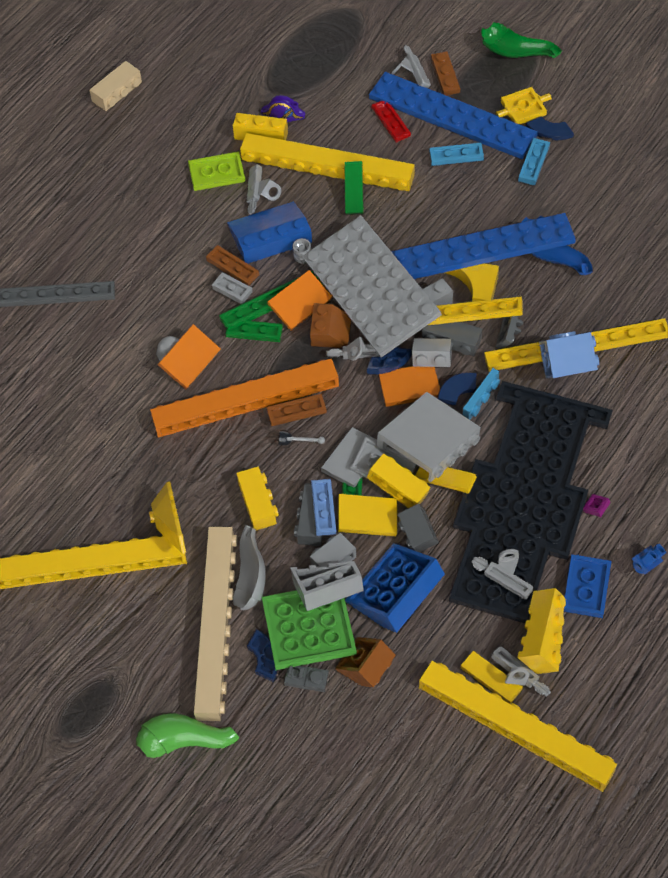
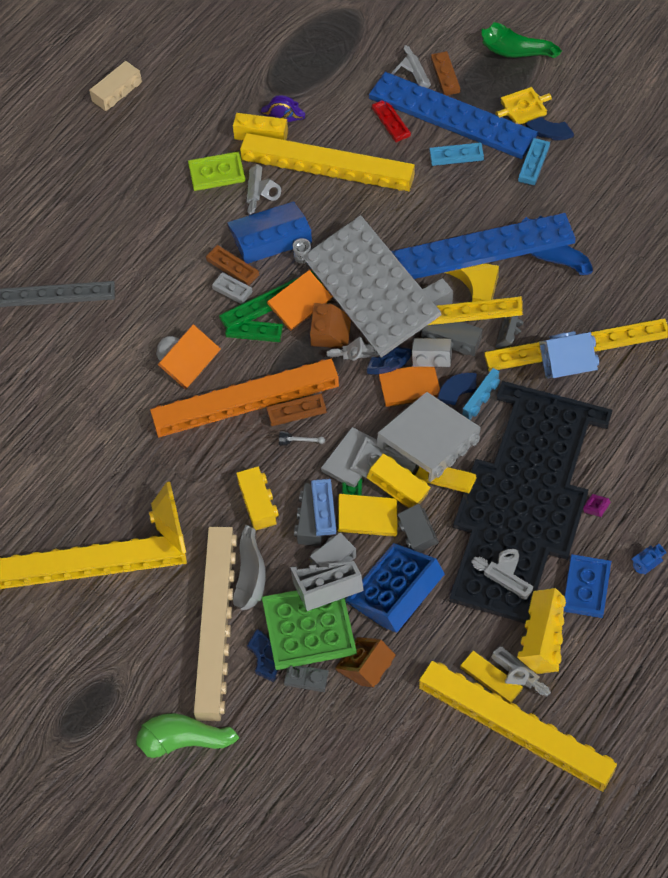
(354, 188): green tile -> none

